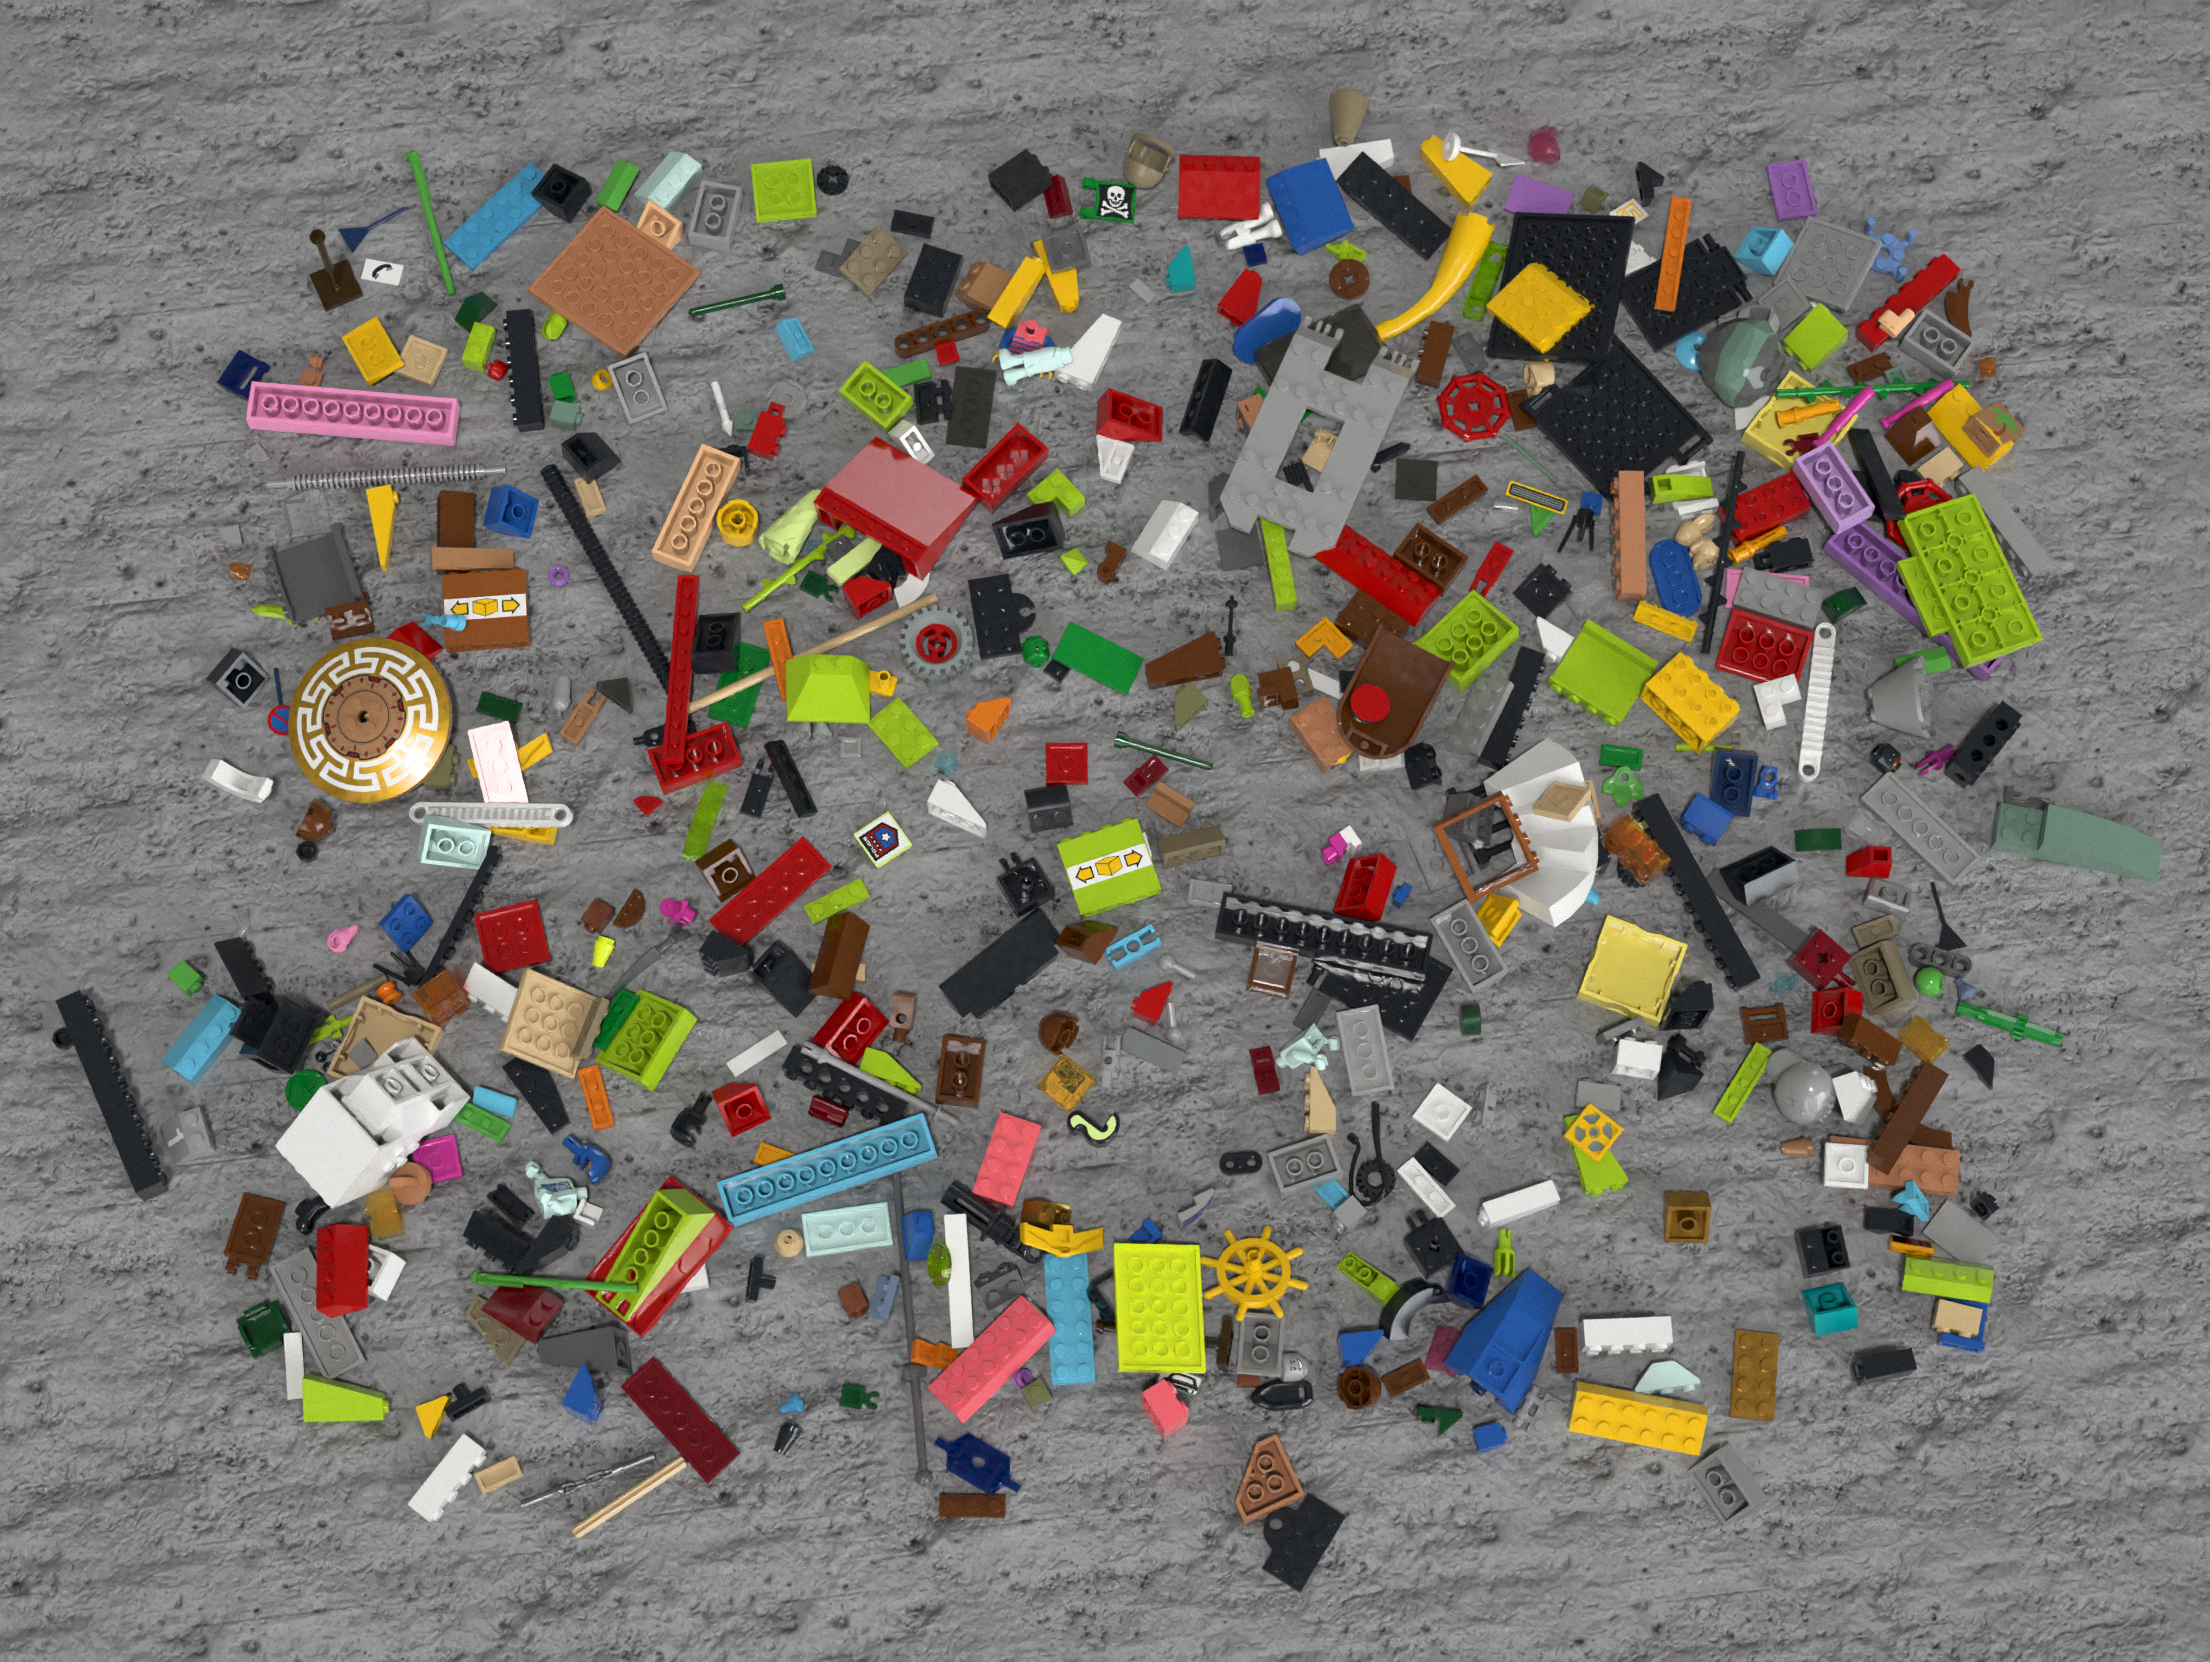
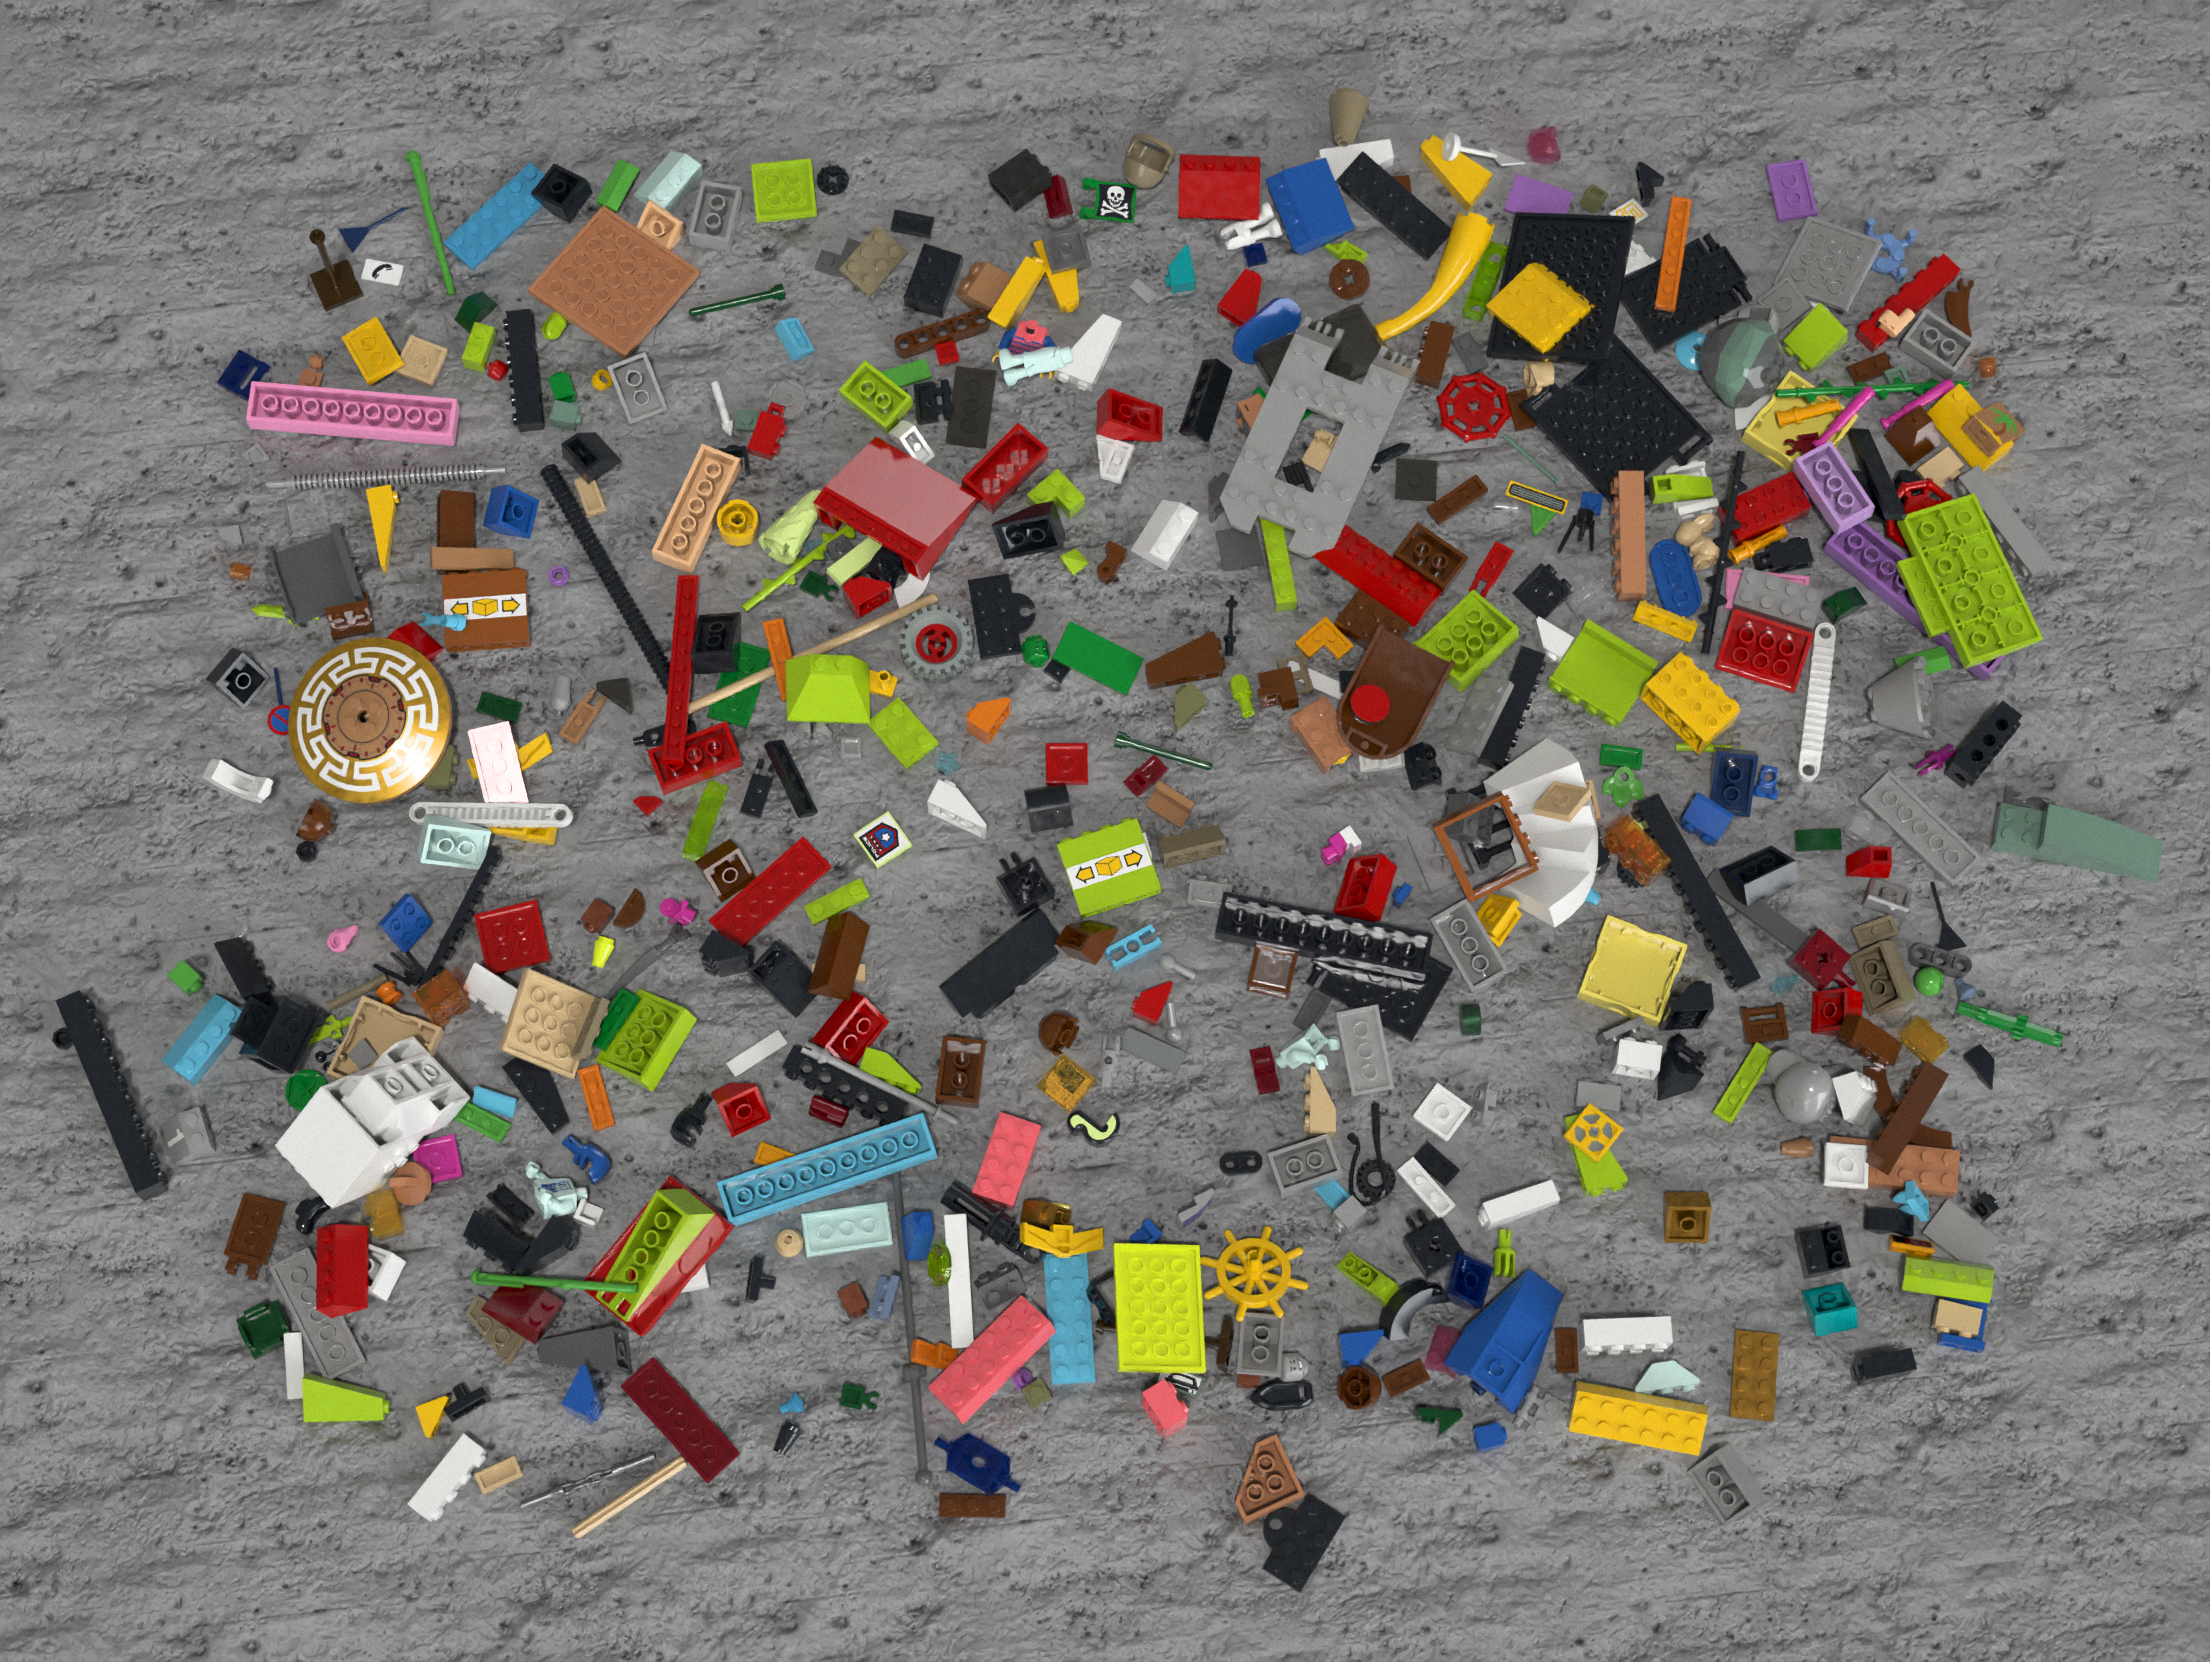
(902, 1006): reddish brown torso -> none
(1764, 249): medium azure slope -> none
(1773, 695): white brick -> none
(1885, 758): black head -> none

